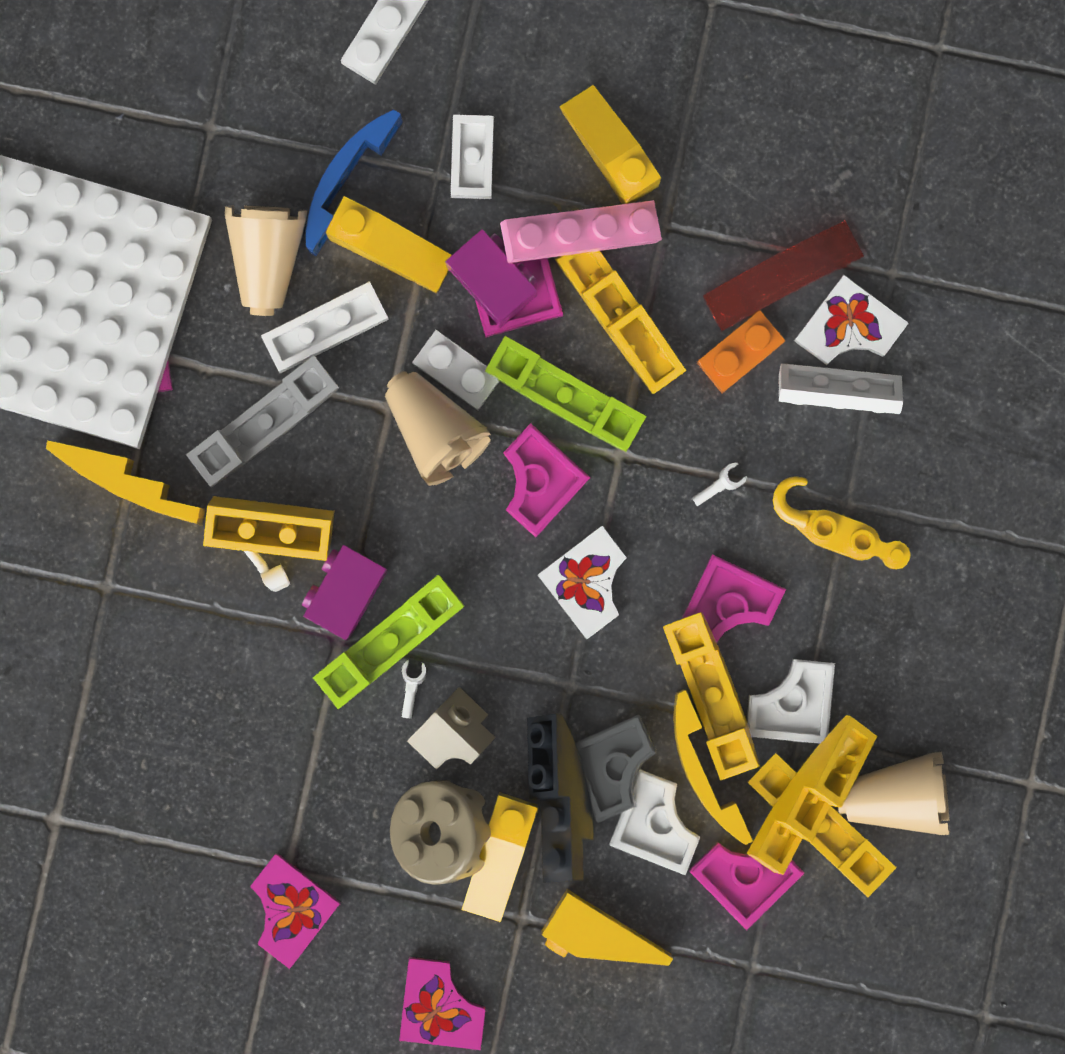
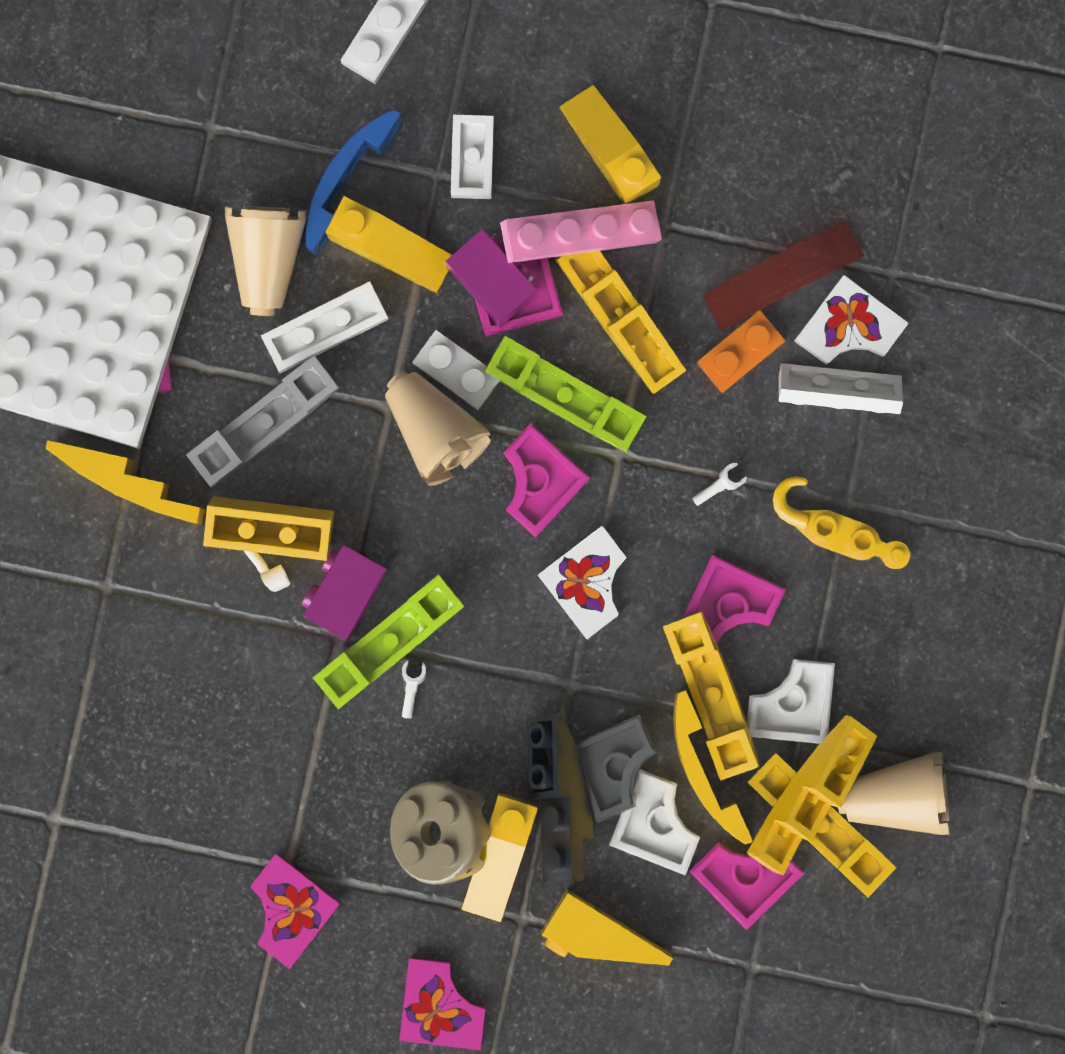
(453, 731): brick -> none

